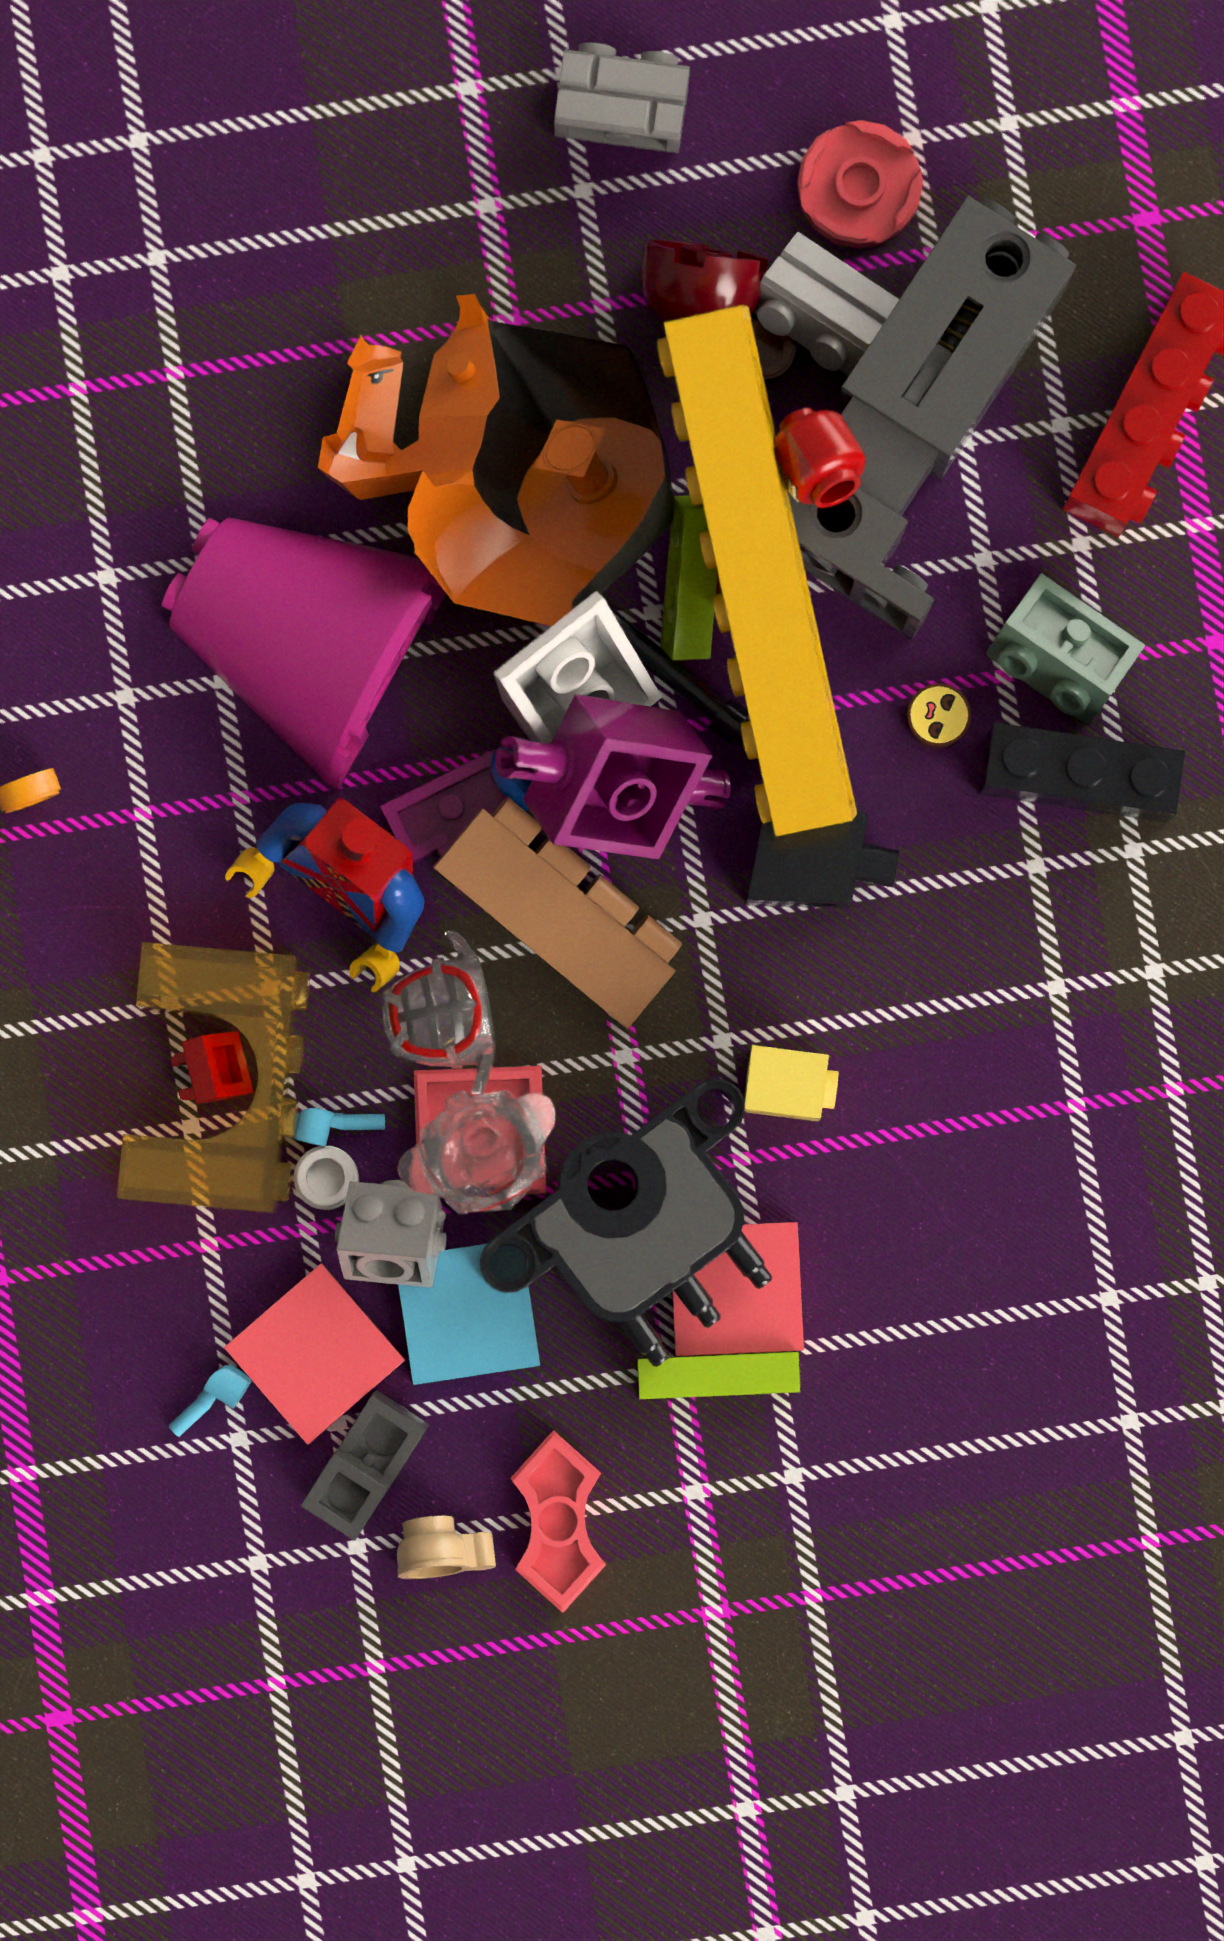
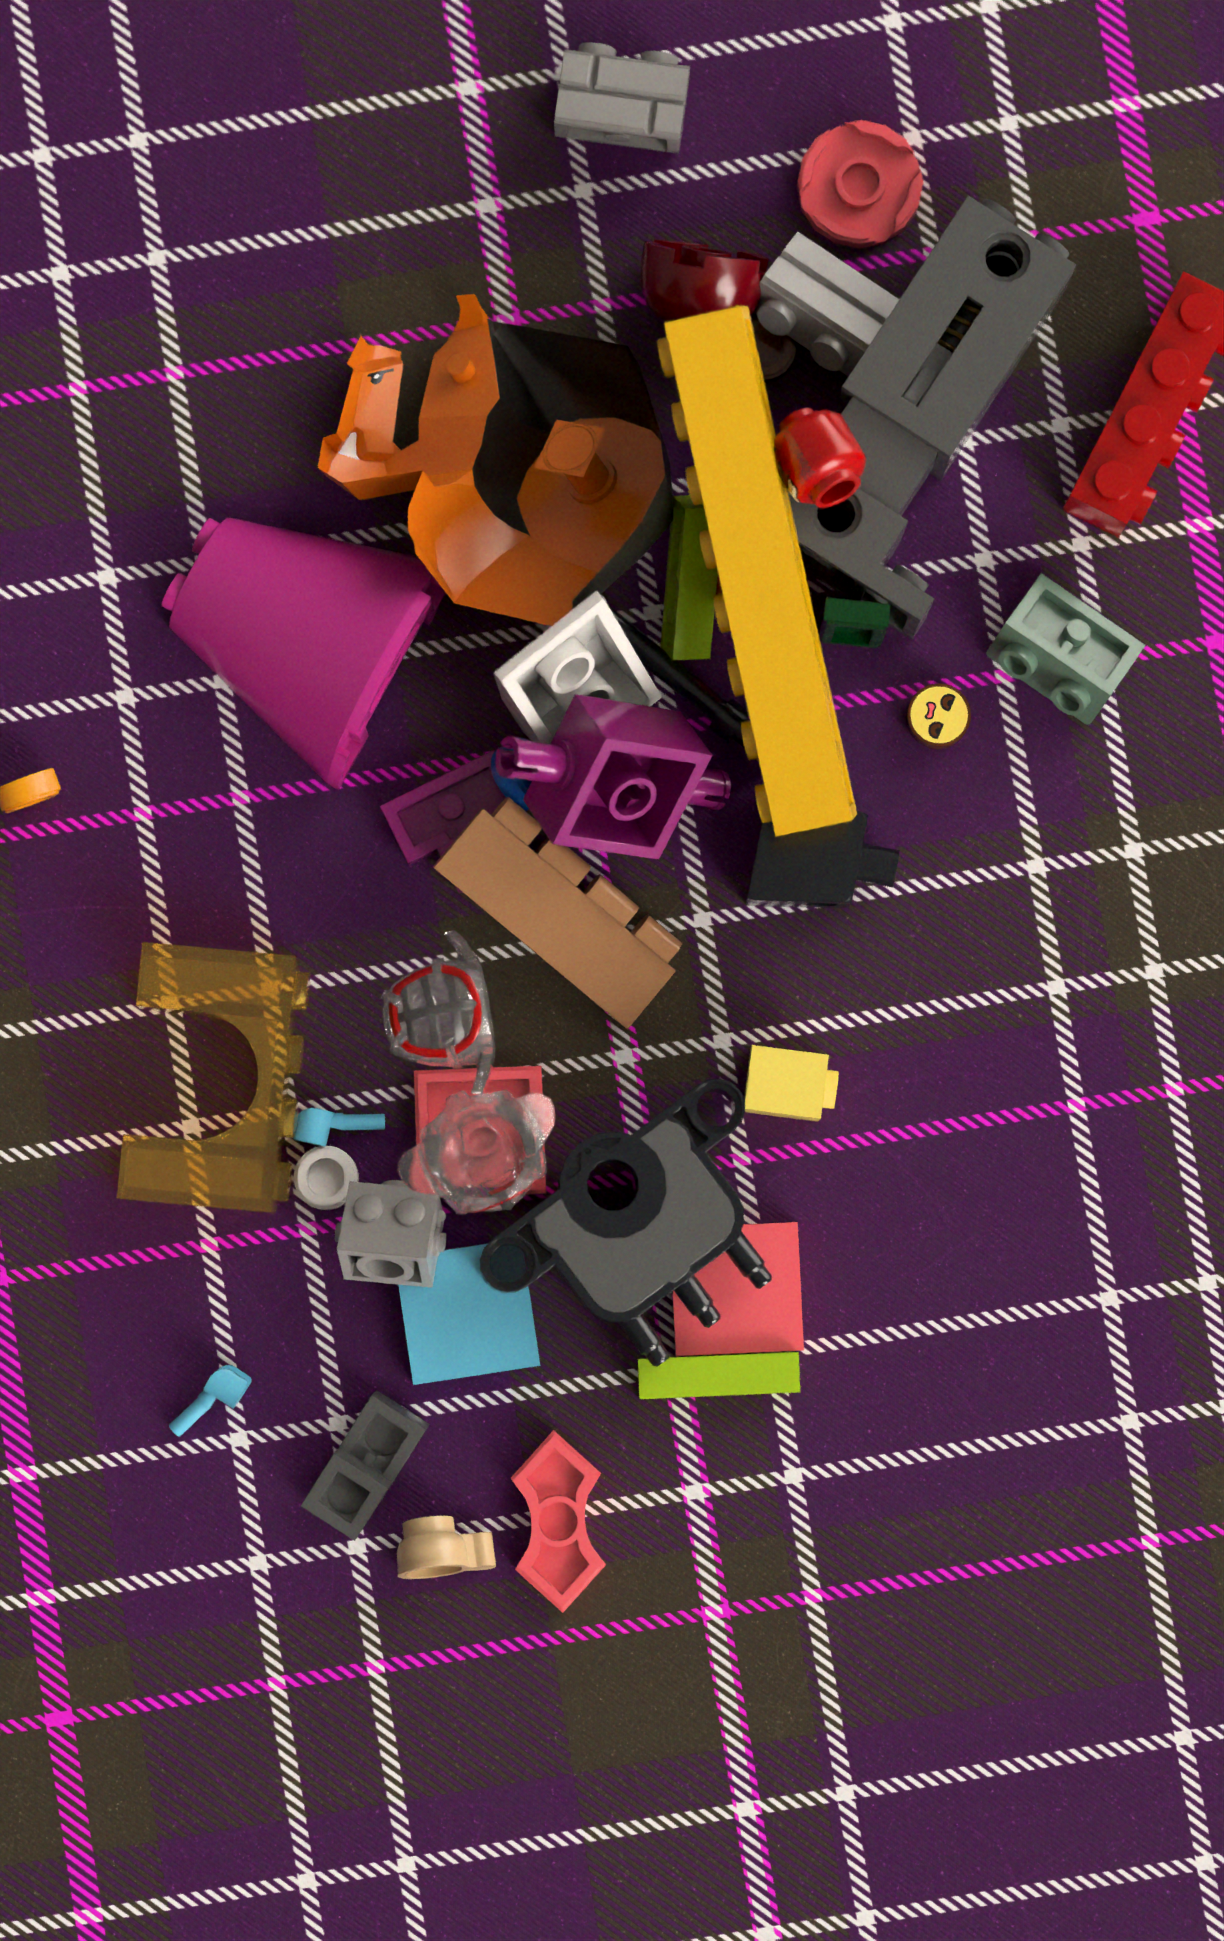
(215, 1068): red tile -> none
(314, 1353): coral tile -> none
(351, 868): torso -> none
(853, 622): none -> dark green tile
(1082, 772): black brick -> none

